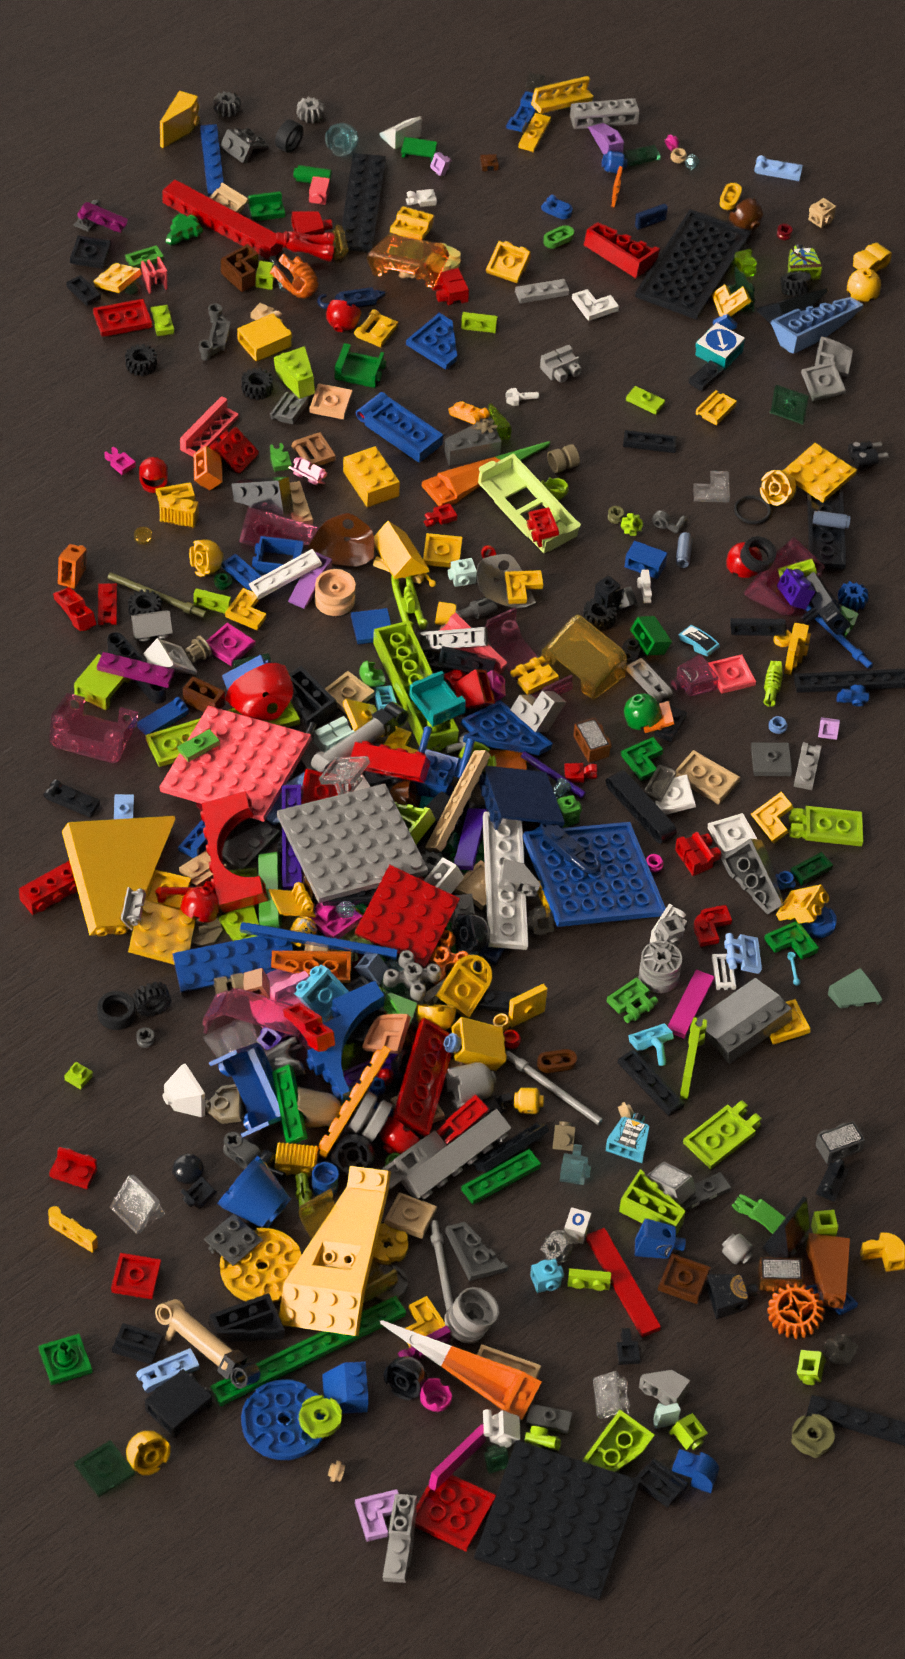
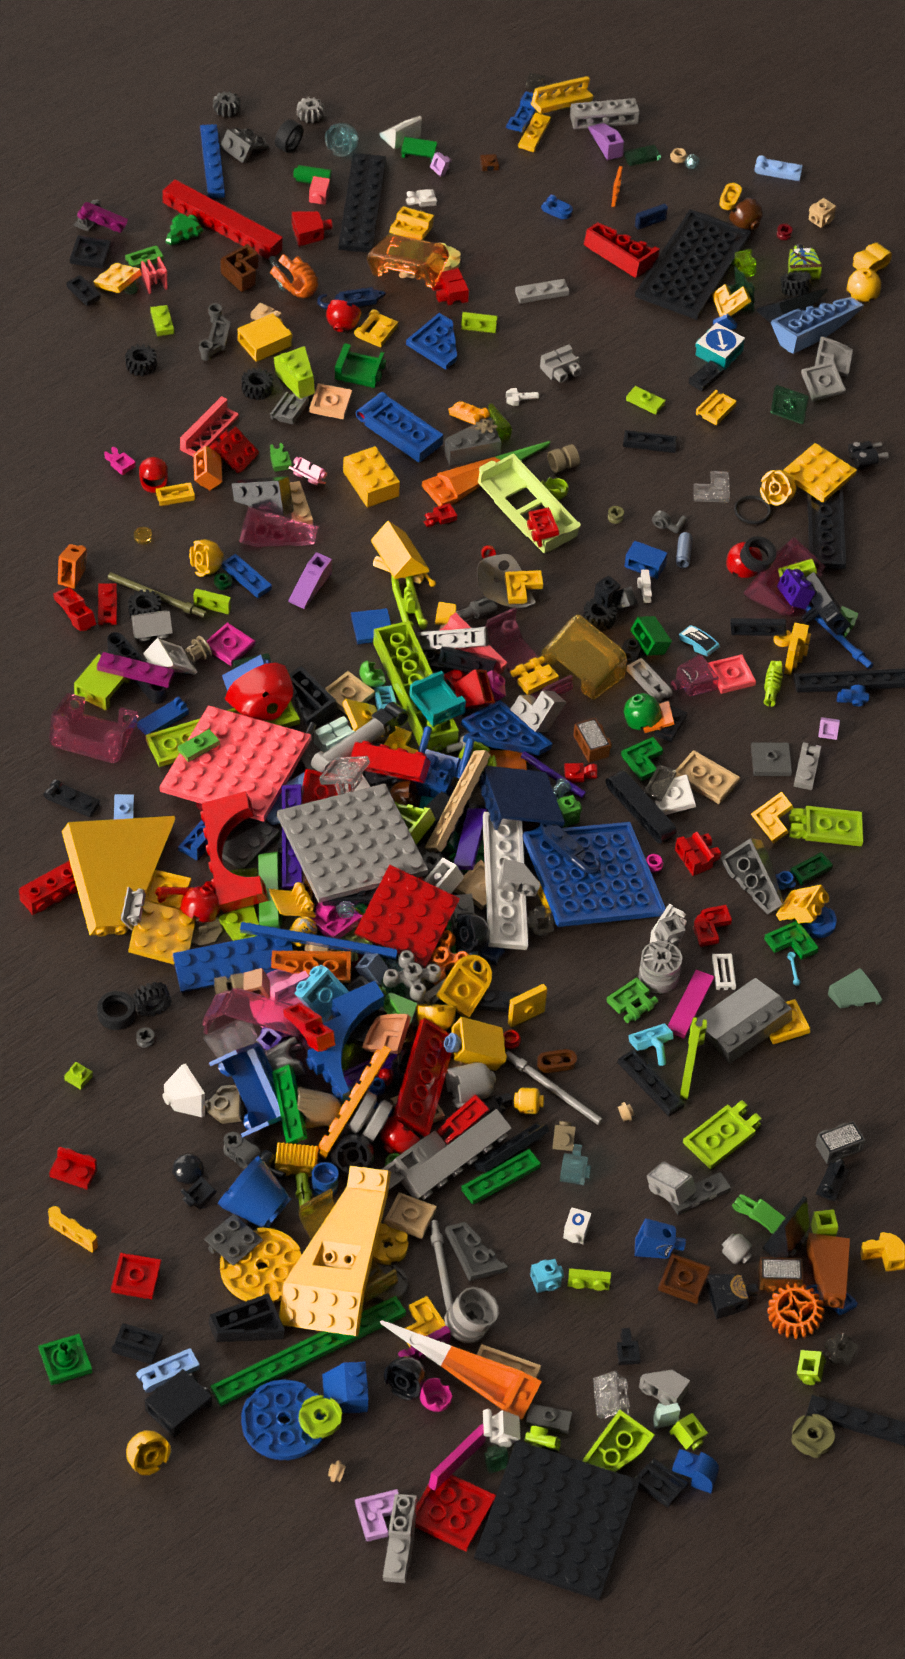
(104, 1468): clear green plate -> none
(122, 317): red plate -> none
(136, 1204): clear bracket -> none
(179, 118): yellow slope -> none
(179, 511): yellow brick -> none
(198, 869): tan plate -> none
(202, 694): reddish brown brick -> none
(229, 198): tan plate -> none
(230, 1363): tan piece -> none
(243, 612): yellow plate -> none
(263, 276): lime brick -> none
(266, 206): green bracket -> none
(278, 546): blue window -> none
(285, 574): white tile -> none
(316, 245): red piece -> none
(317, 446): medium nougat plate -> none
(331, 543): reddish brown piece -> none
(335, 592): light nougat wheel -> none
(340, 244): clear yellow tile -> none
(441, 549): yellow plate -> none
(462, 572): light aqua brick -> none
(501, 1020): yellow hinge -> none
(508, 261): yellow plate -> none
(558, 236): bright green plate -> none
(558, 1246): clear smoke brick -> none
(594, 308): white plate -> none
(612, 161): blue head -> none
(623, 1282): red tile -> none
(629, 1138): medium azure torso -> none
(631, 524): lime gear -> none
(647, 1201): lime wedge -> none
(671, 142): dark pink plate -> none
(730, 832): white plate -> none
(748, 955): light blue plate -> none
(777, 725): medium blue plate -> none
(831, 519): sand blue piece -> none
(853, 596): blue gear -> none

